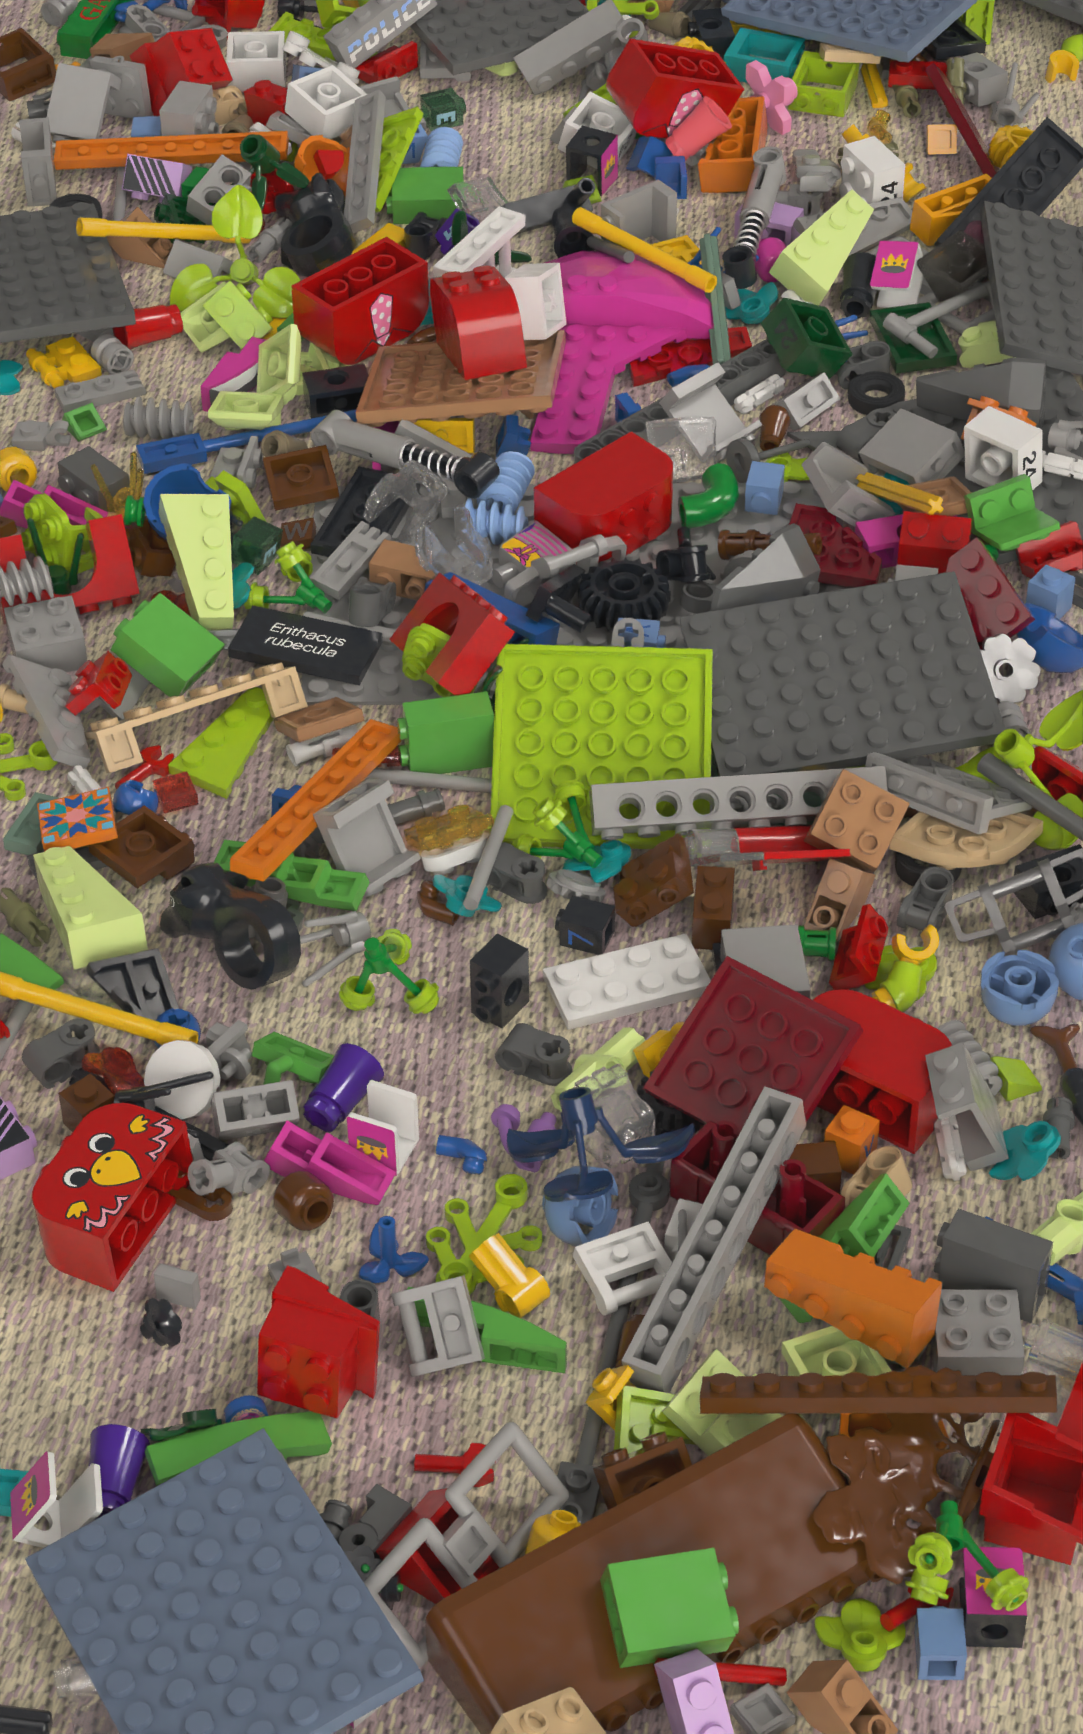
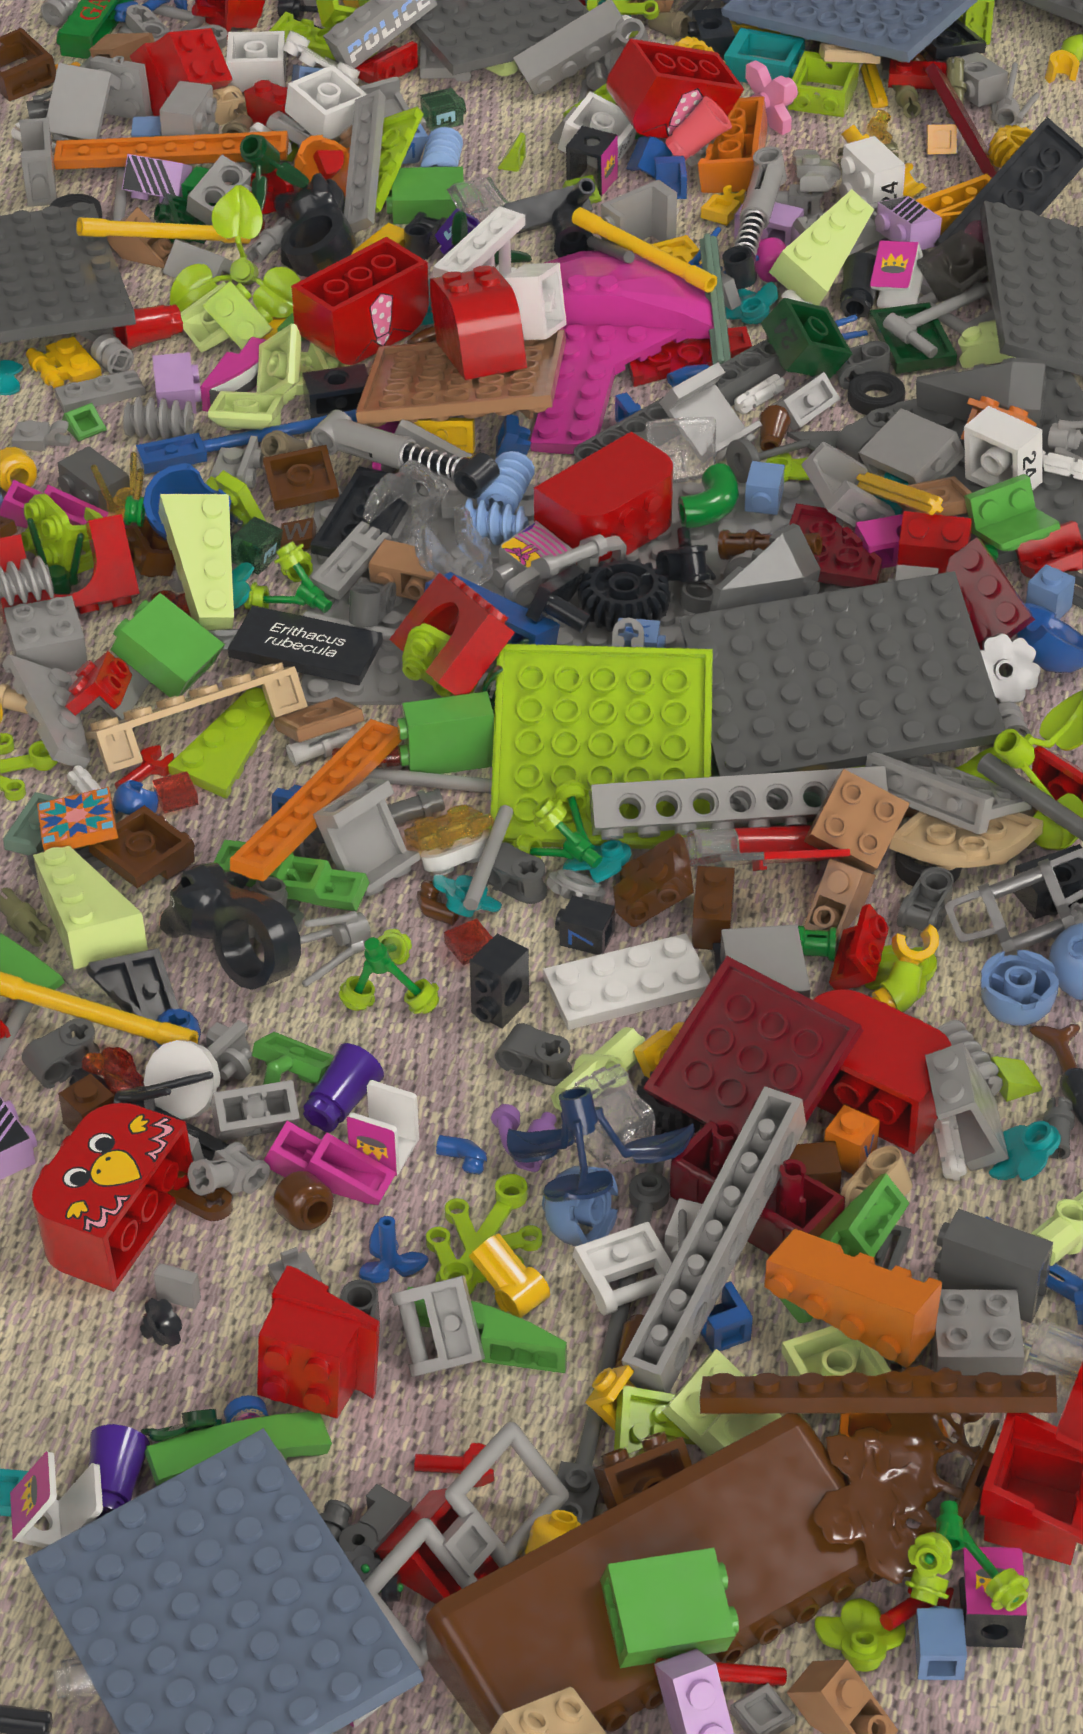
(176, 379): none -> lavender brick
(467, 940): none -> clear red plate
(515, 154): none -> lime slope
(723, 207): none -> yellow plate
(728, 1322): none -> blue panel
(908, 221): none -> lavender brick

